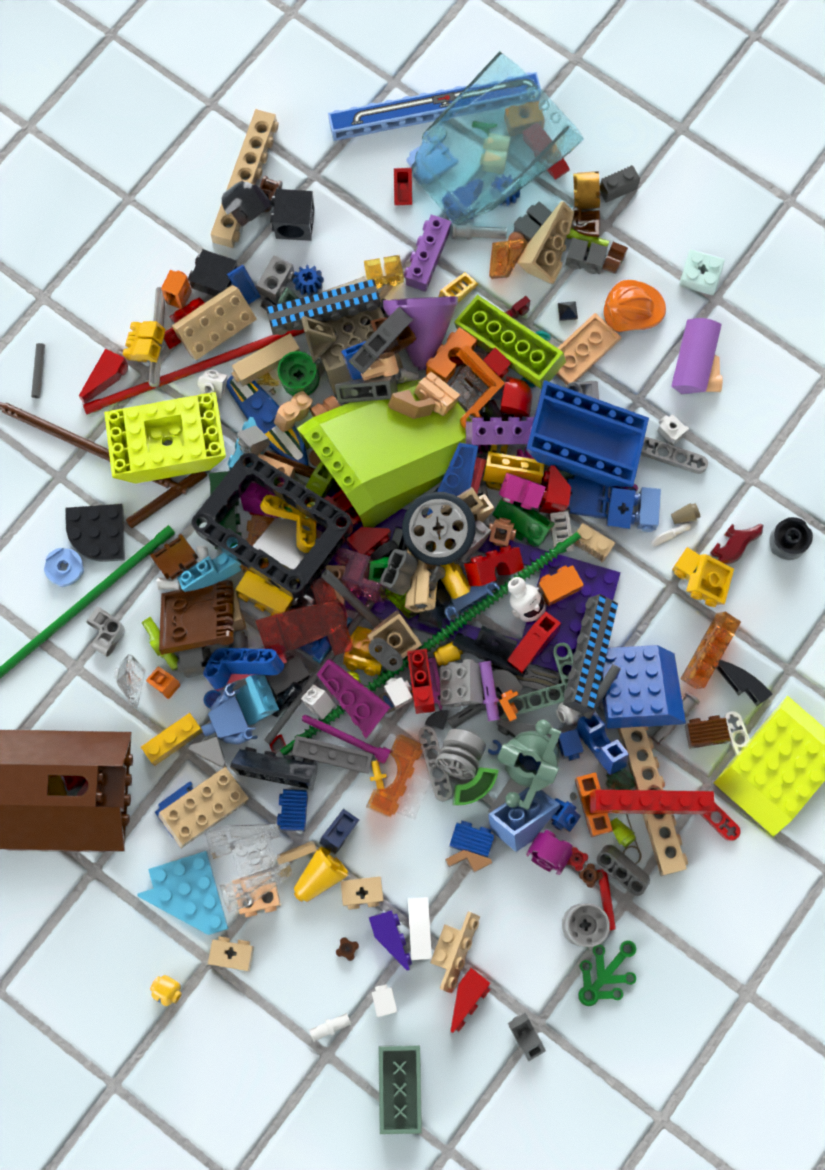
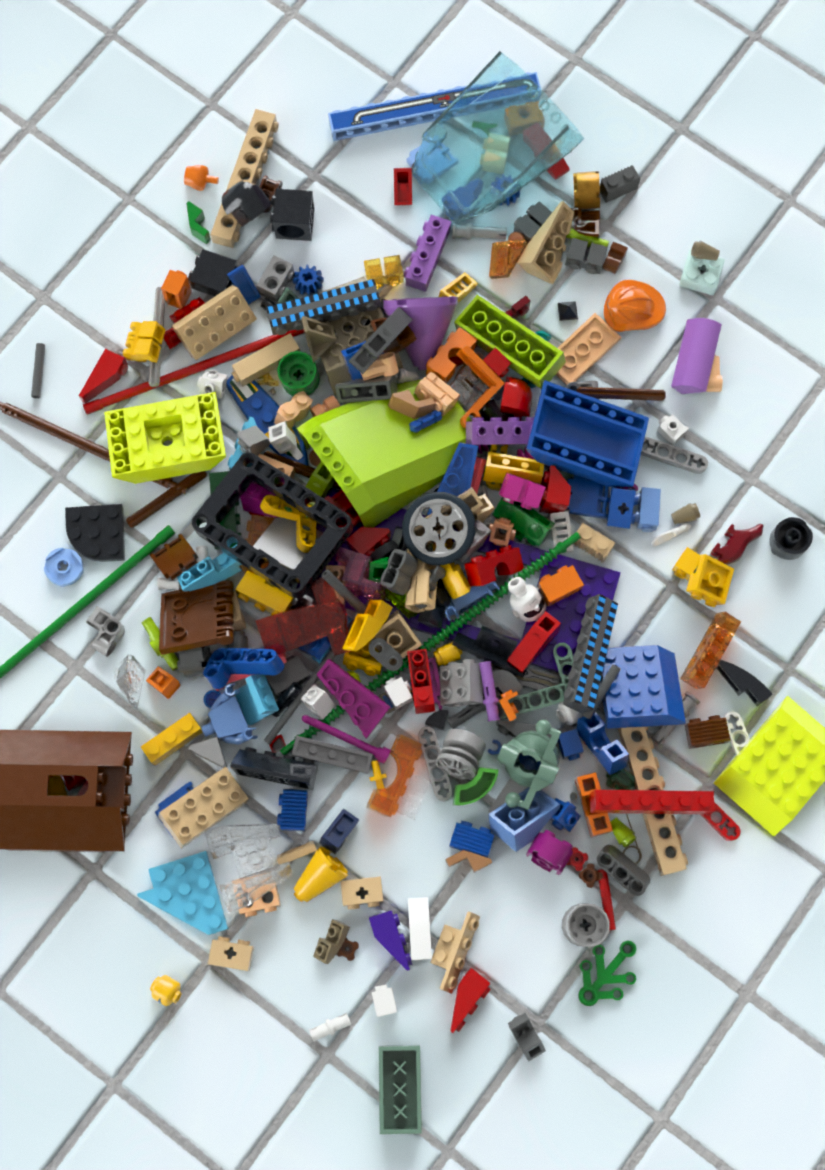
(195, 218): none -> green slope
(198, 177): none -> orange piece
(282, 438): none -> white brick
(329, 946): none -> dark tan slope
(367, 625): none -> yellow slope
(425, 421): none -> blue axle
(624, 394): none -> reddish brown axle
(701, 250): none -> dark tan cone

